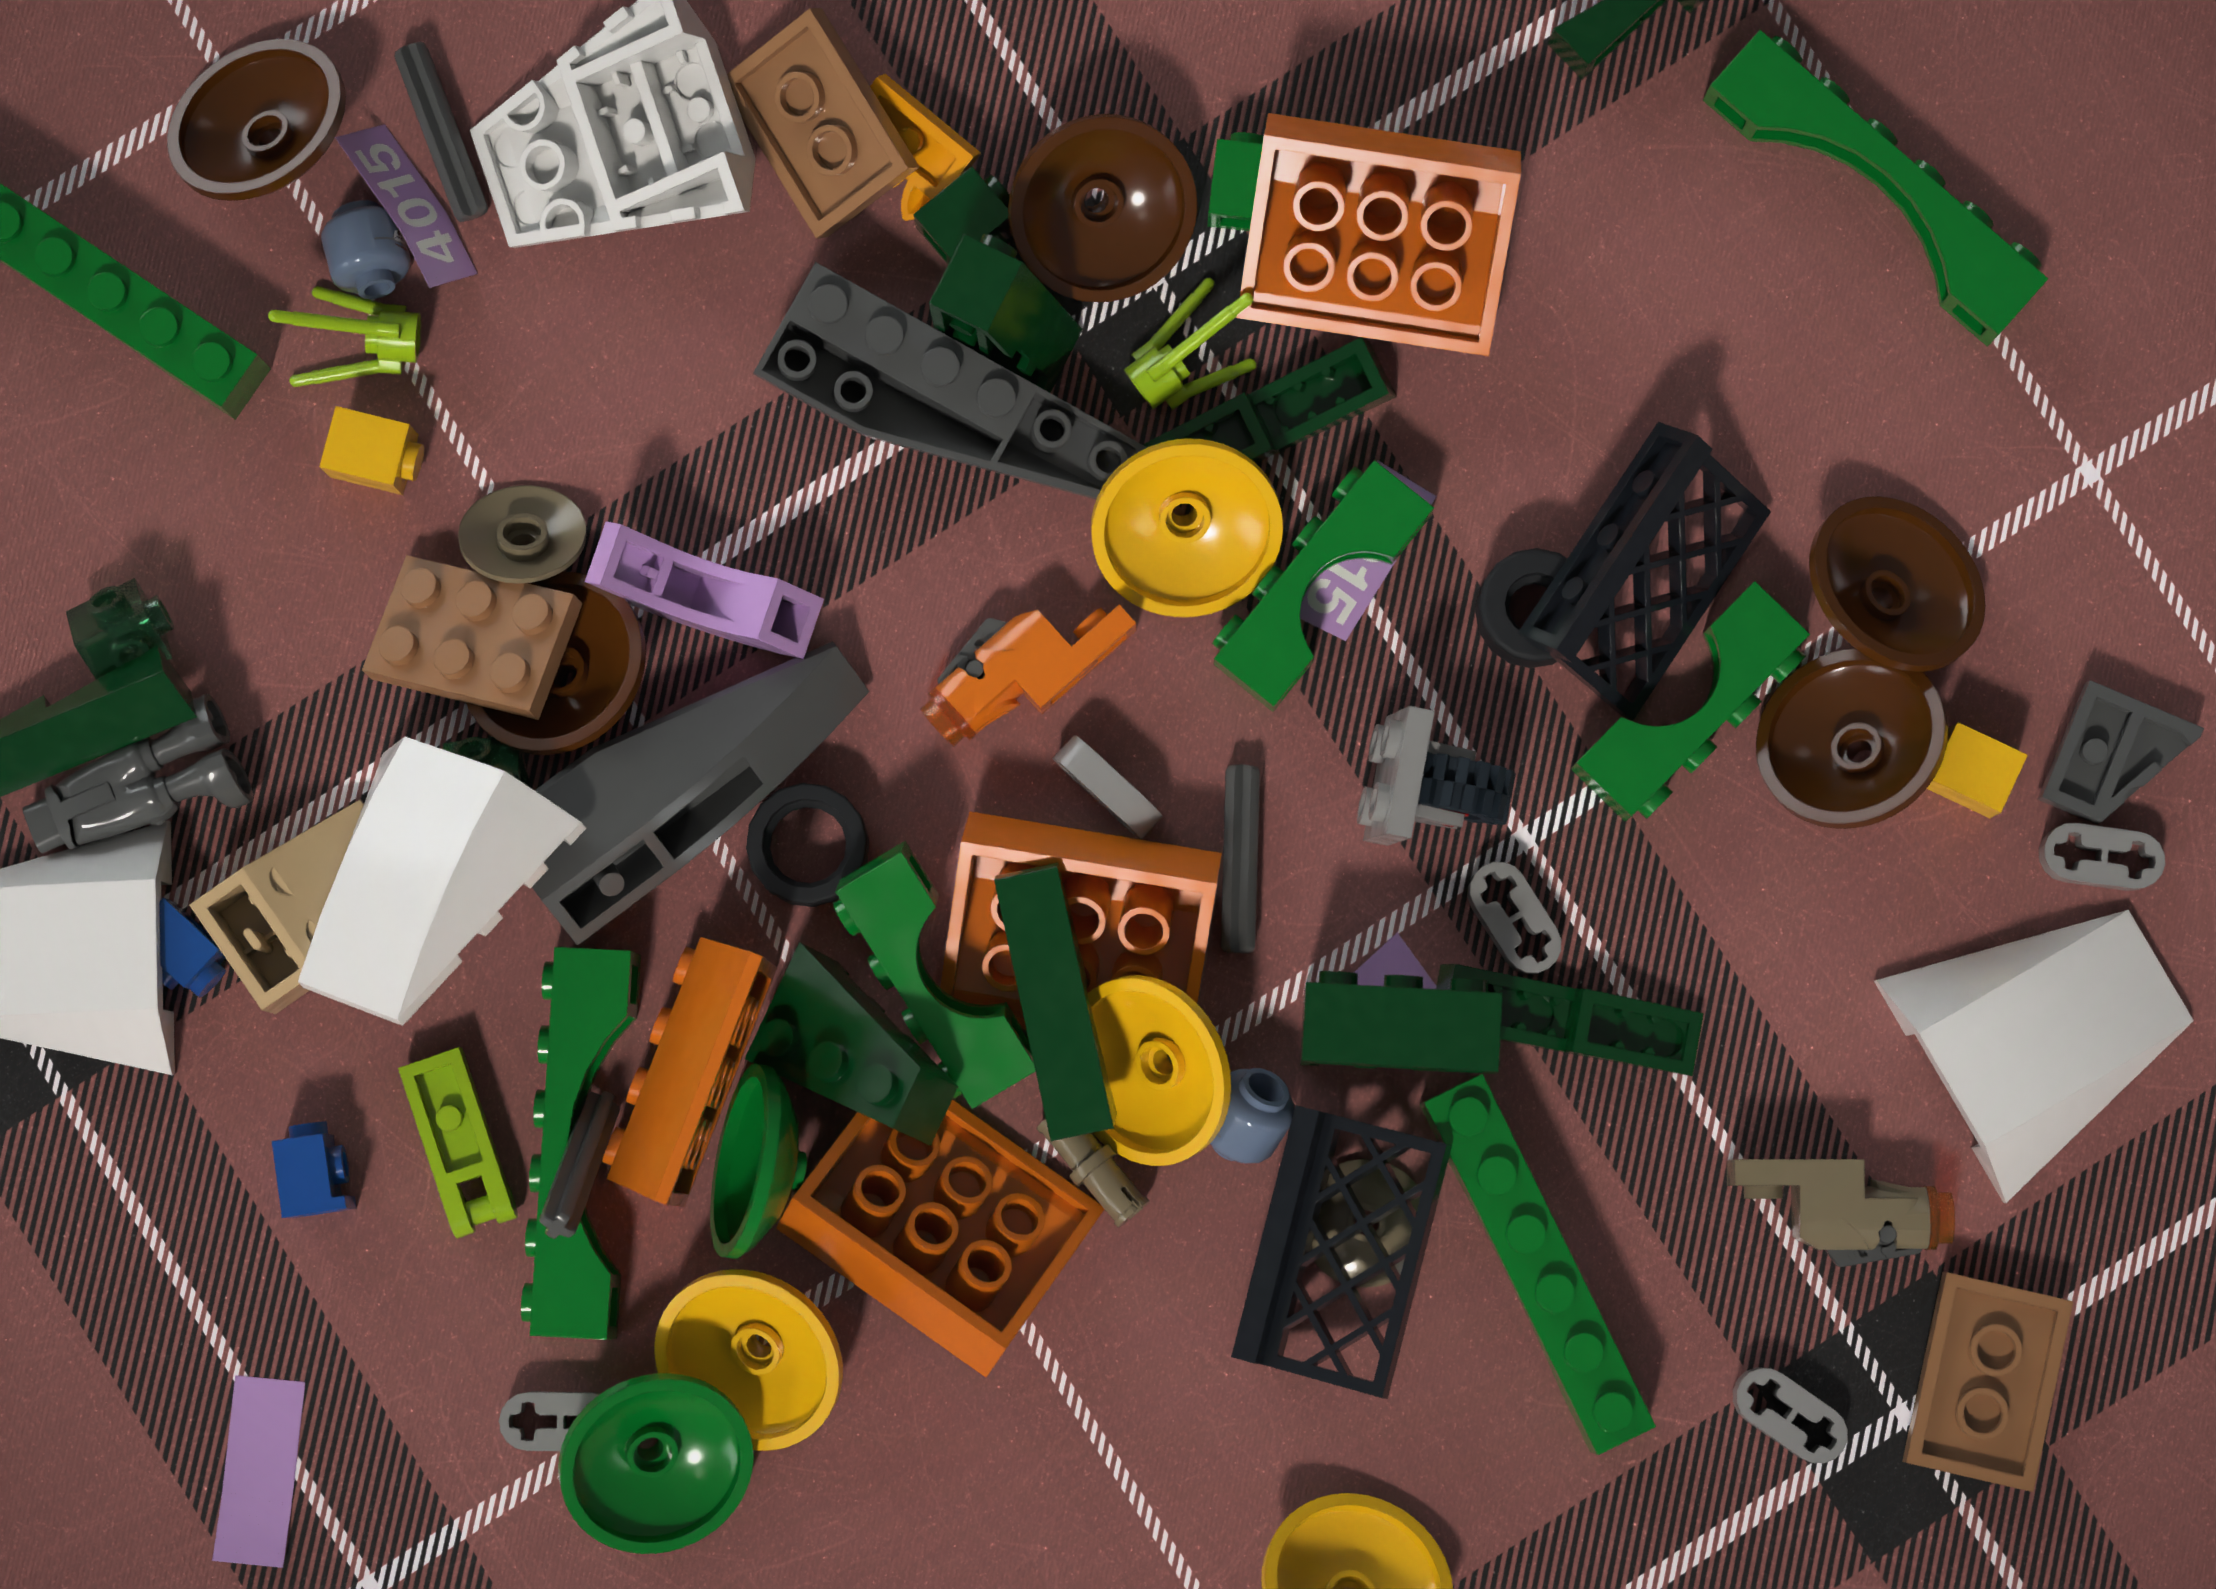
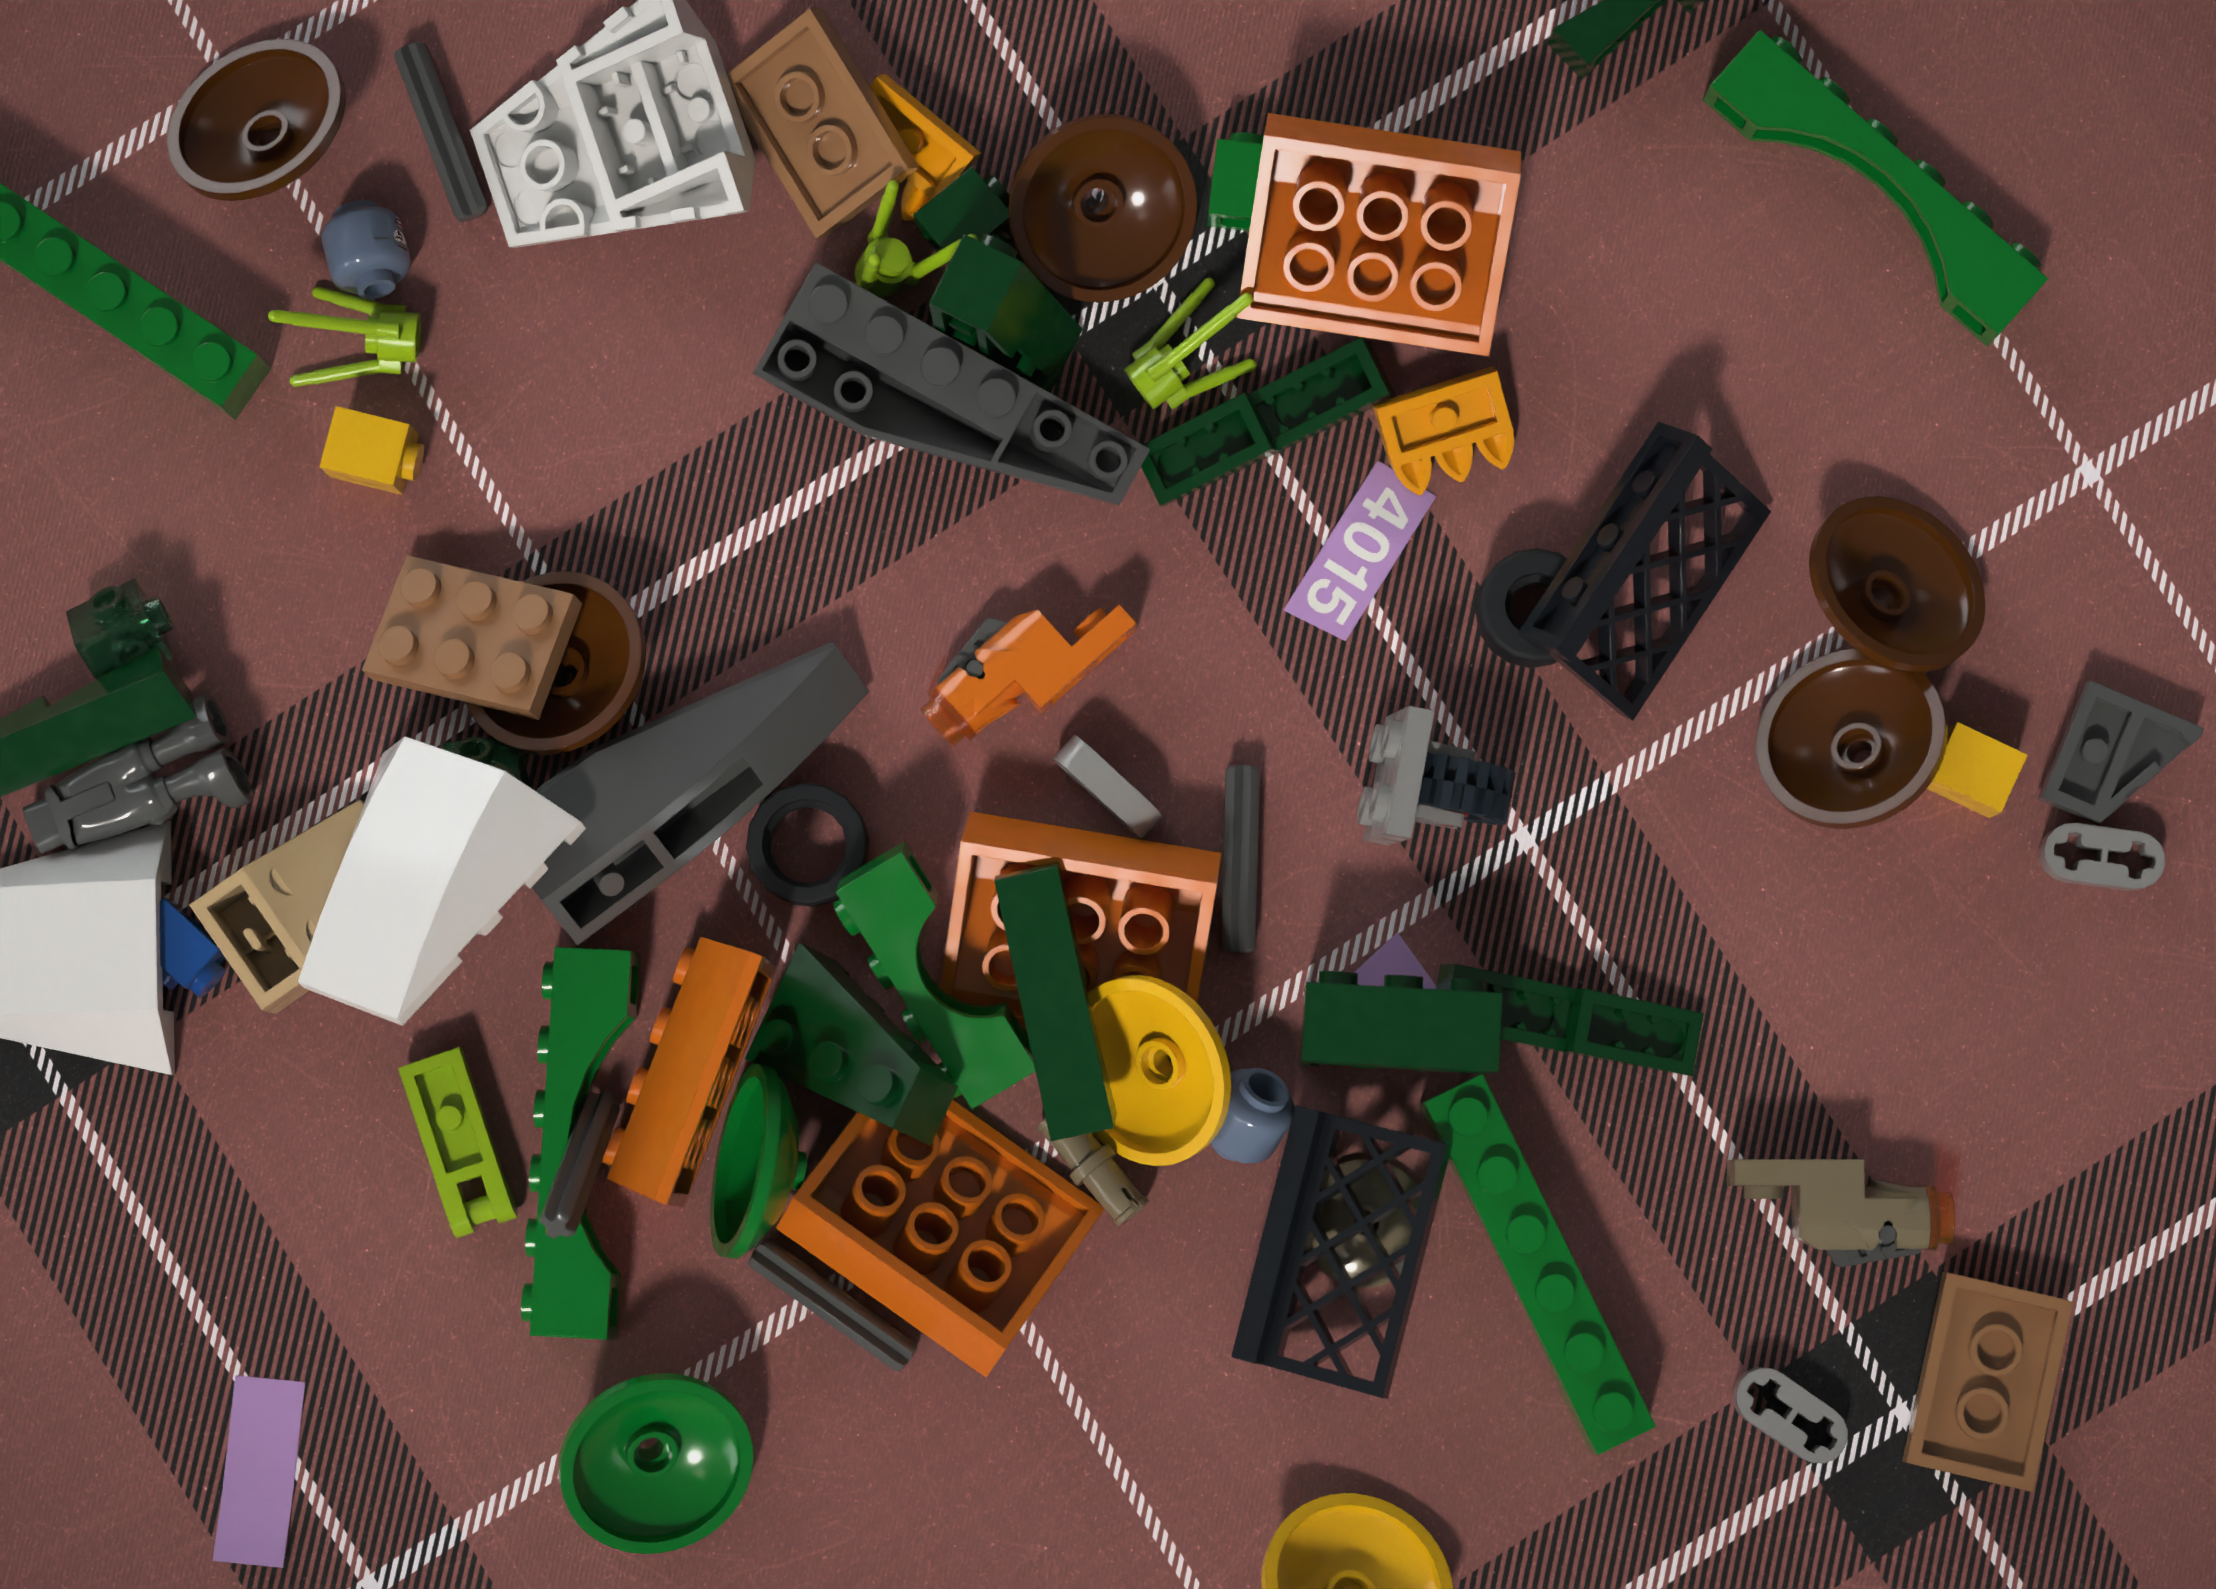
(311, 1172): blue brick -> none
(409, 204): lavender sticker -> none
(522, 534): dark tan dish -> none
(546, 1403): light grey beam -> none
(704, 594): lavender arch -> none
(778, 1388): yellow dish -> none
(832, 1304): none -> dark grey axle
(888, 261): none -> lime plant
(1191, 560): yellow dish -> none
(1372, 522): green arch -> none
(1444, 424): none -> light orange plate
(1501, 927): light grey beam -> none
(1745, 648): green arch -> none
(2039, 1034): white wedge -> none

